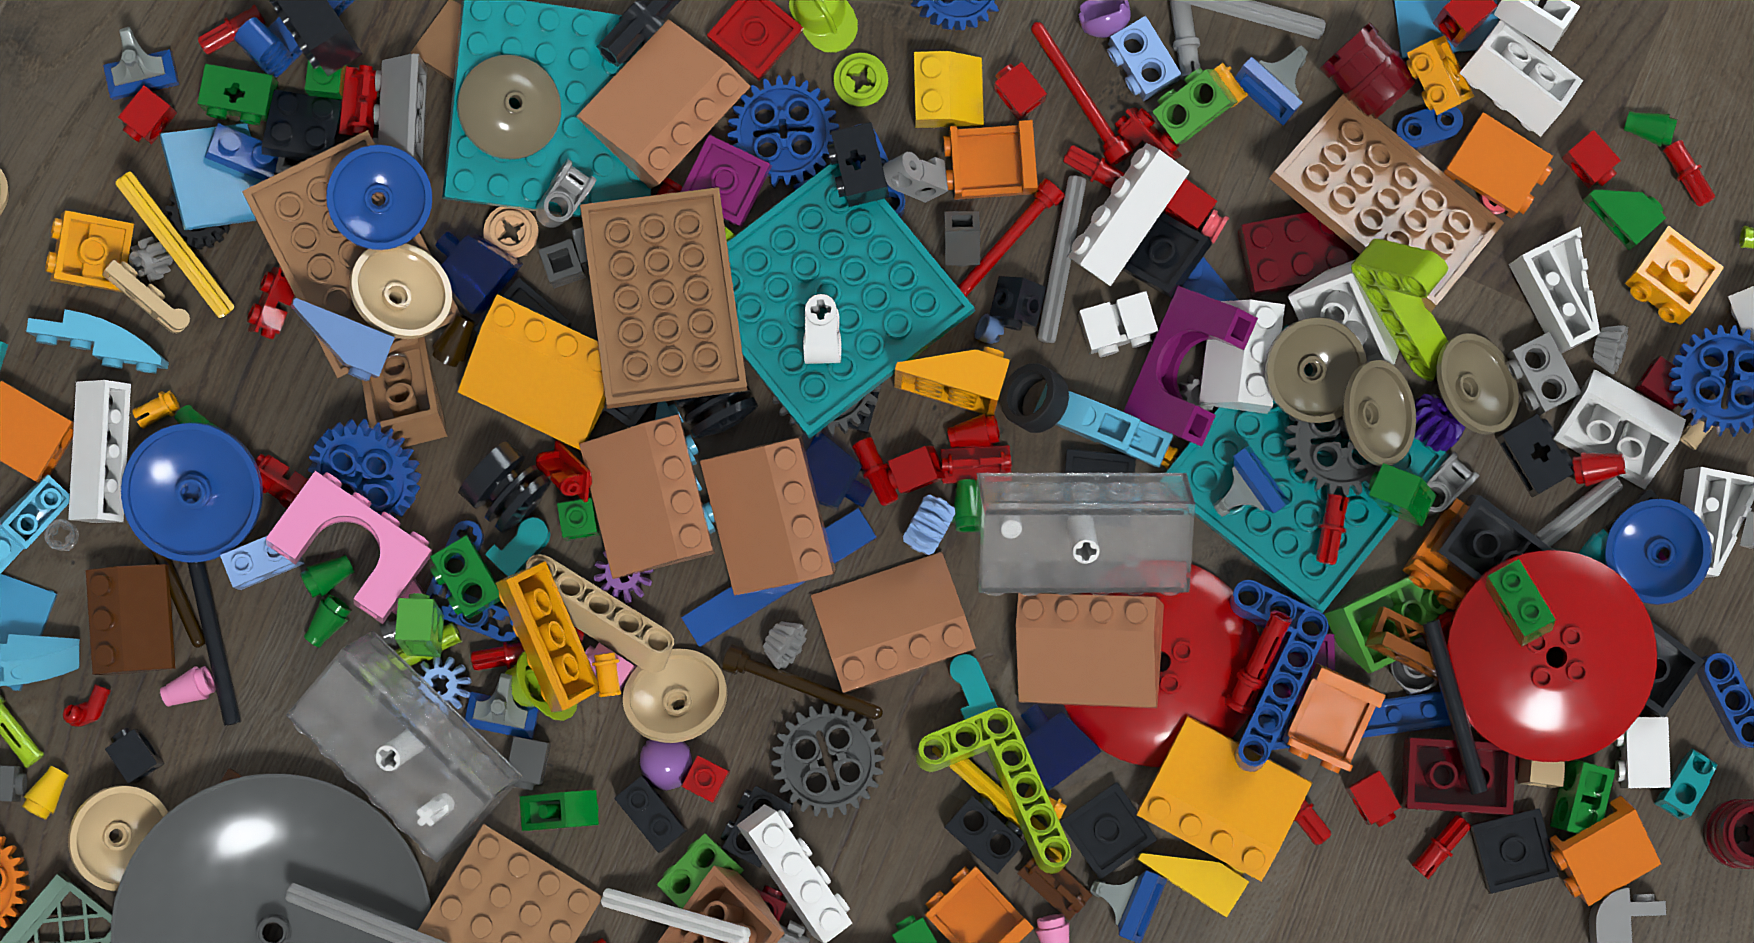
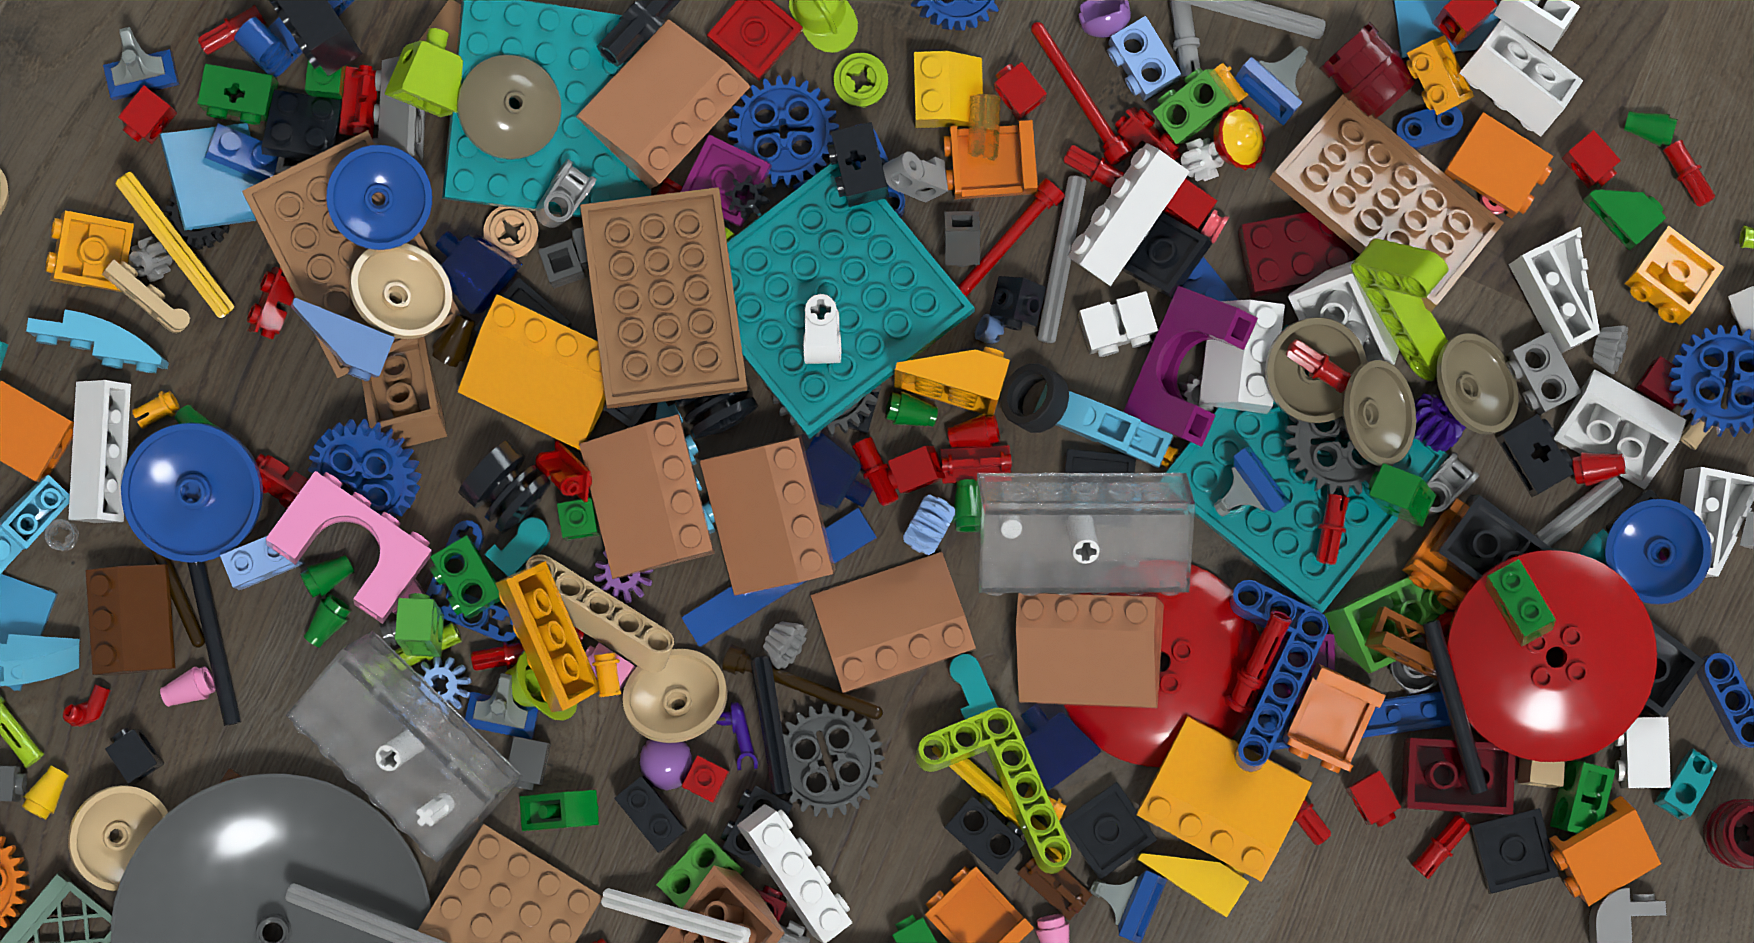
(428, 75): none -> lime torso
(738, 720): none -> dark purple piece
(741, 190): none -> black gear
(771, 725): none -> black axle
(908, 410): none -> green cone
(984, 126): none -> clear yellow hinge
(1201, 159): none -> white gear
(1240, 137): none -> yellow piece
(1318, 365): none -> red axle

